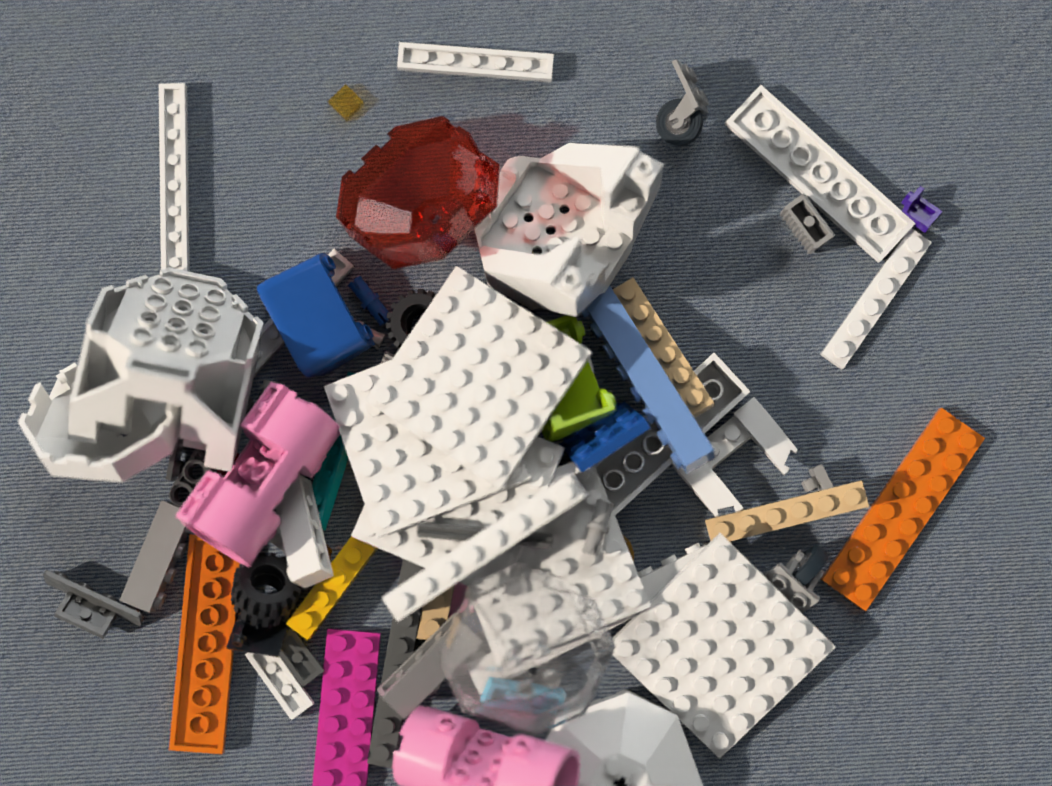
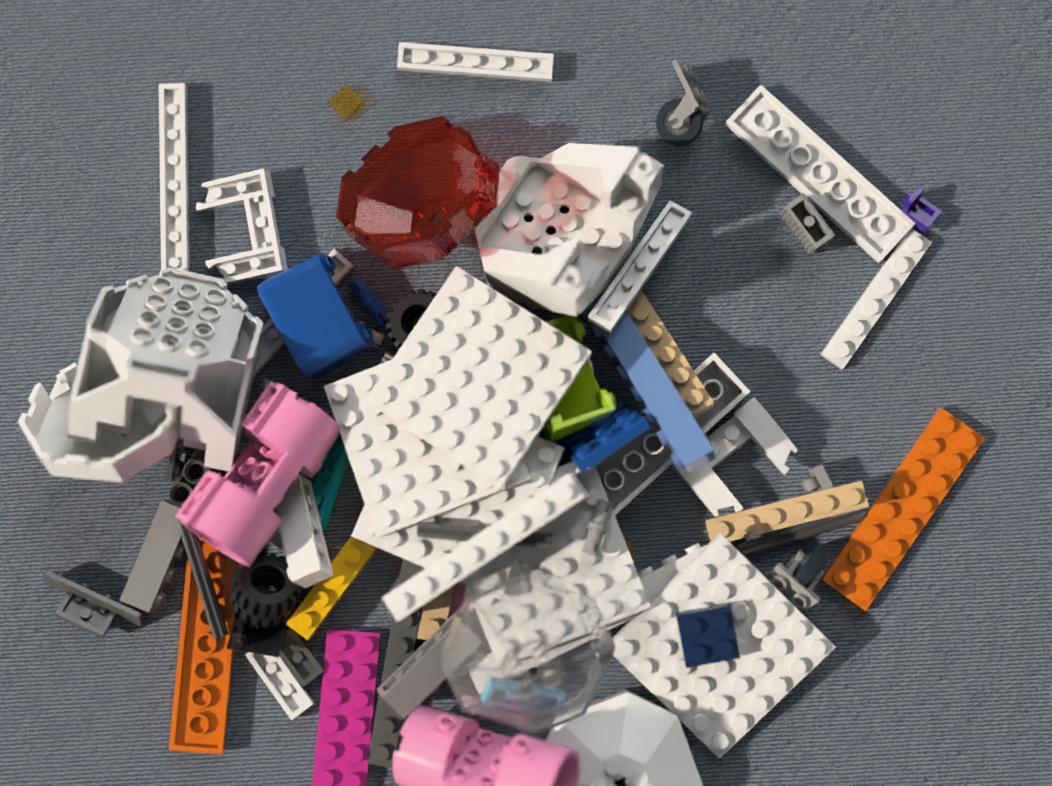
(203, 581): none -> dark grey axle
(256, 193): none -> white wedge
(639, 267): none -> white plate
(707, 635): none -> dark blue plate
(799, 532): none -> dark grey axle

